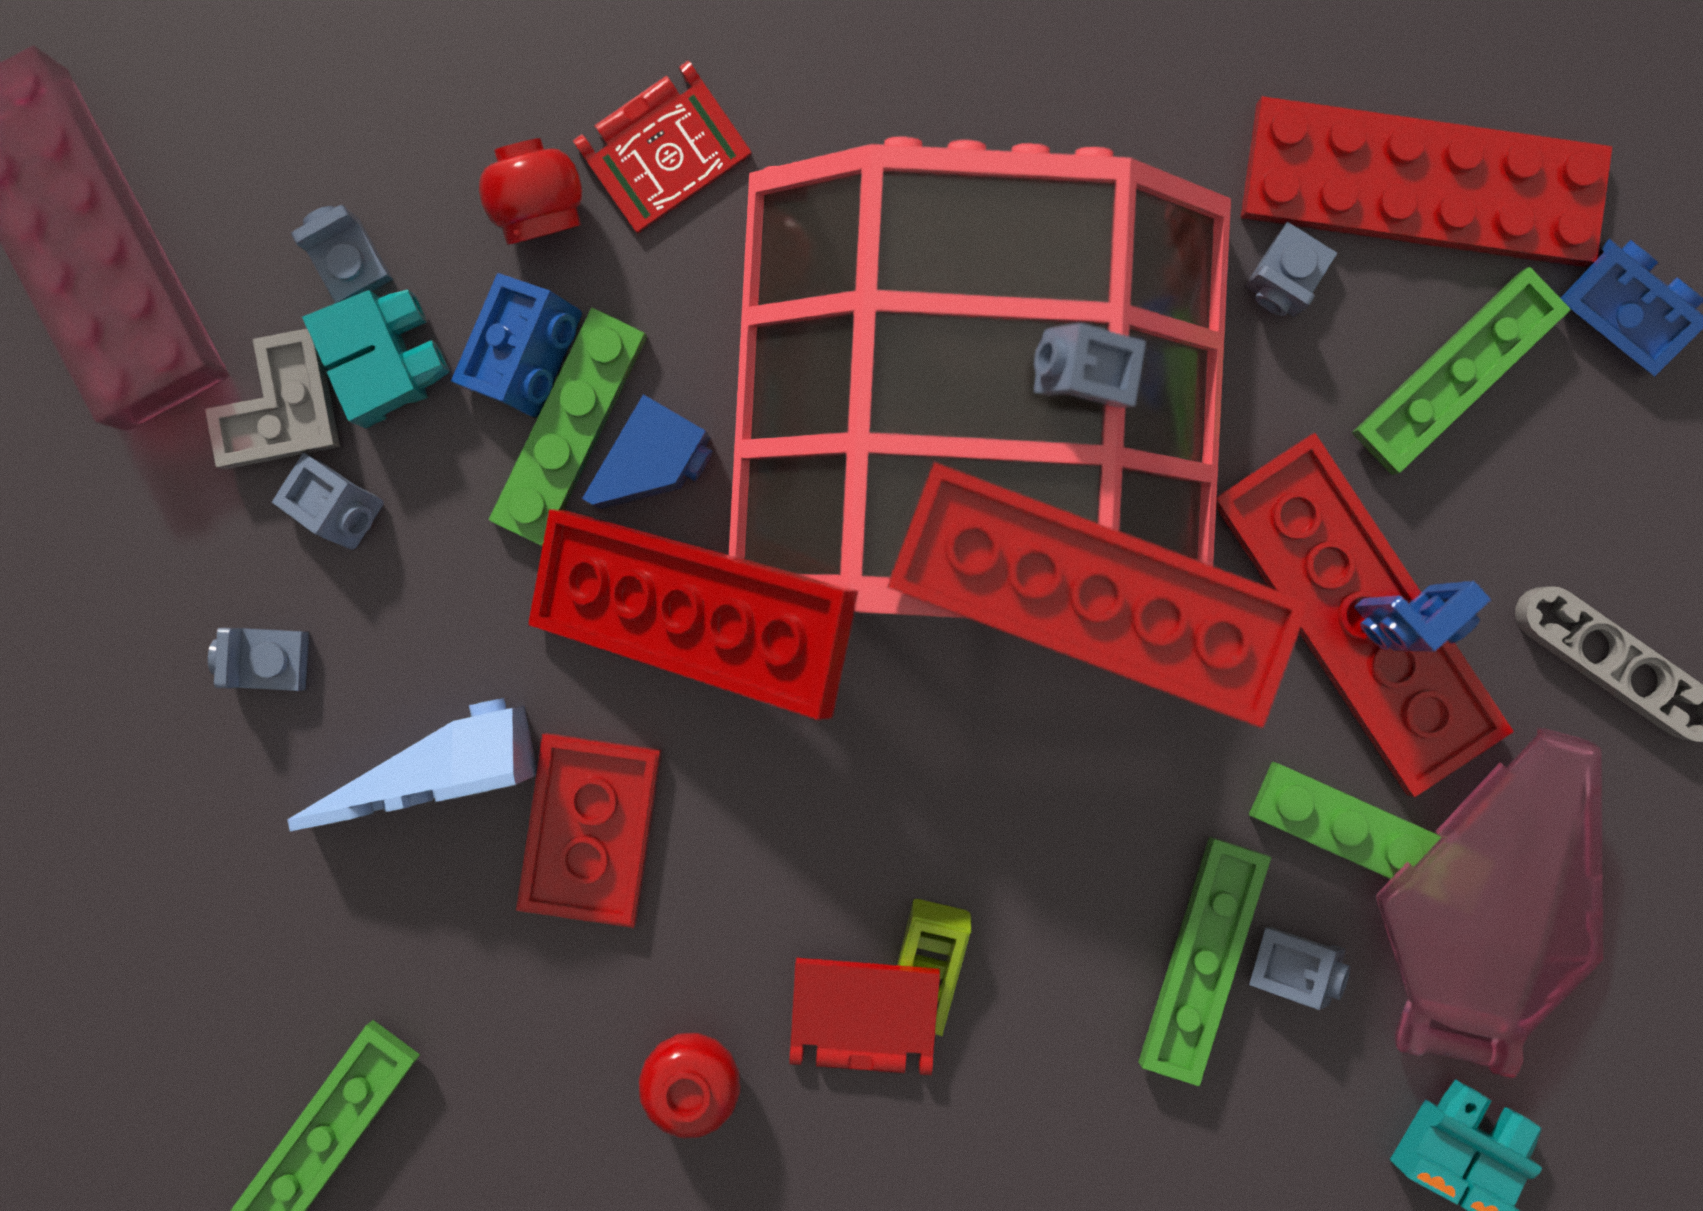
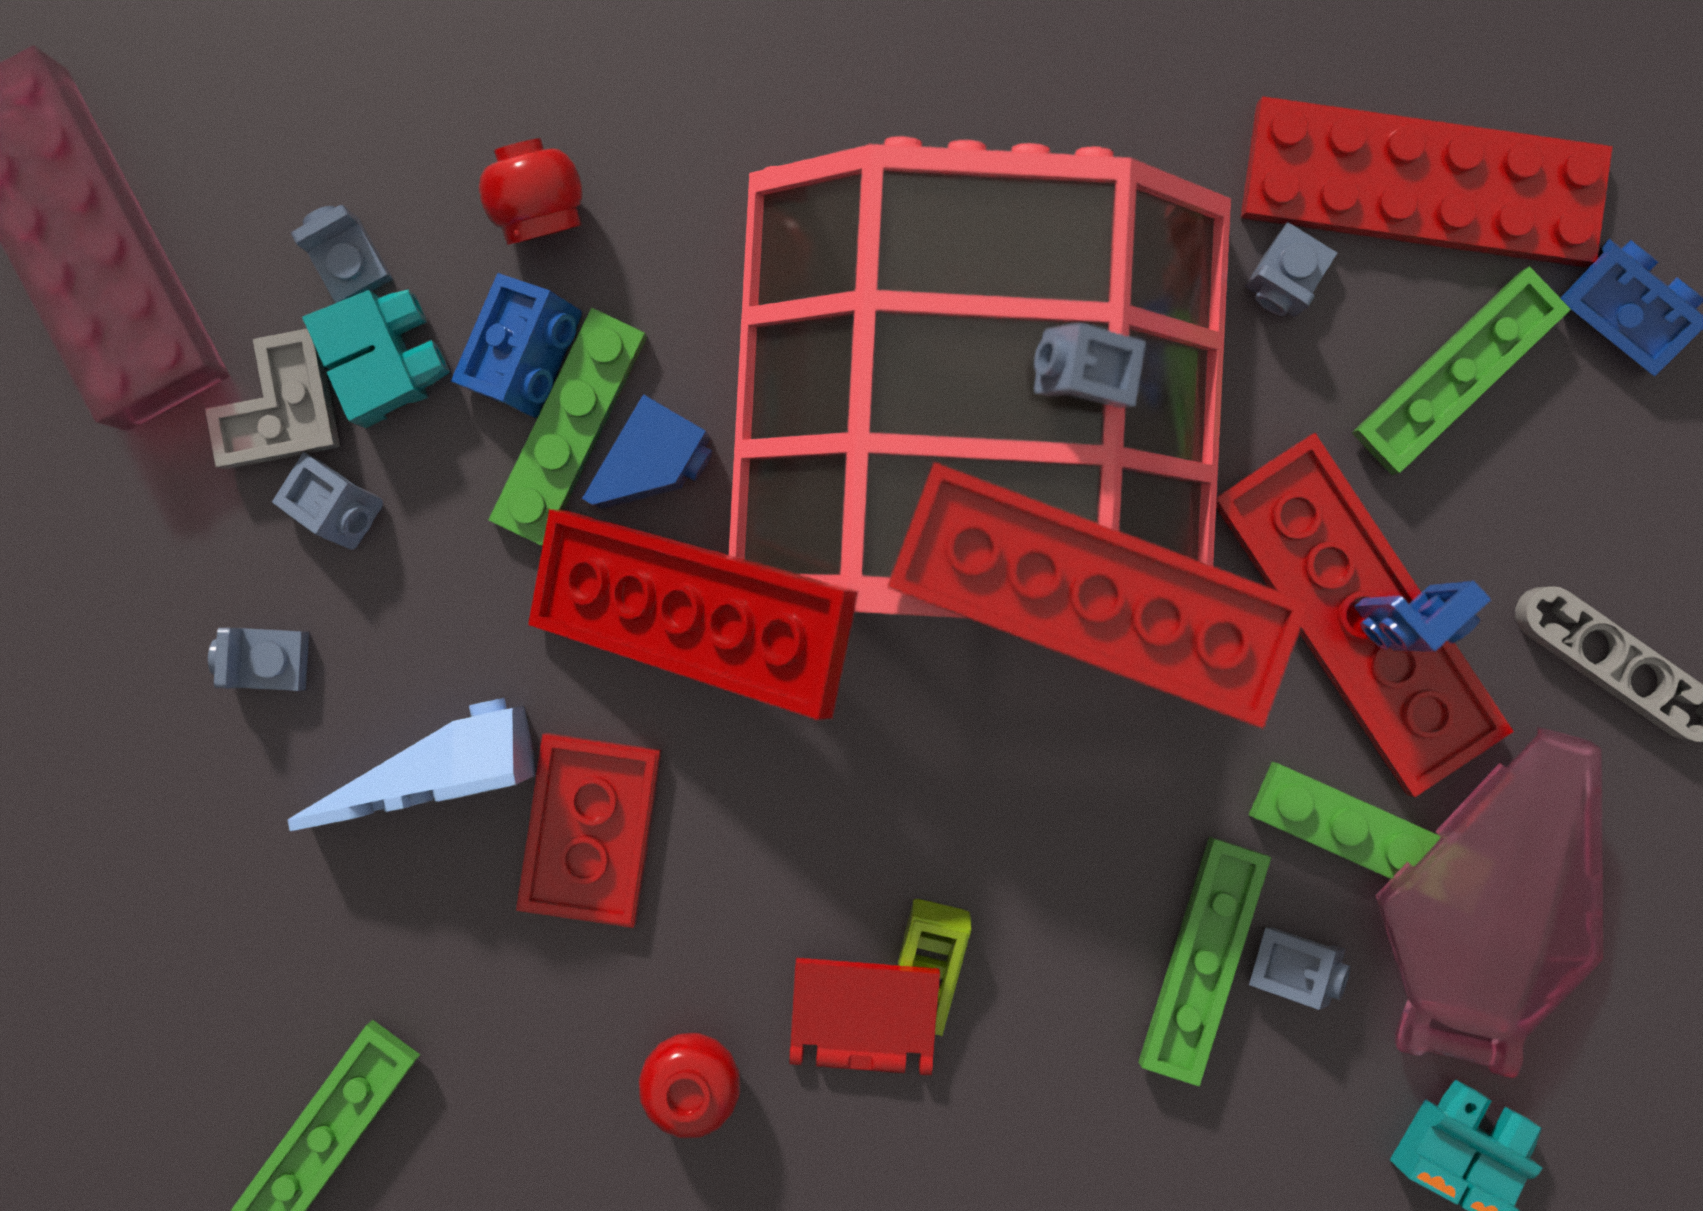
(663, 148): red piece -> none

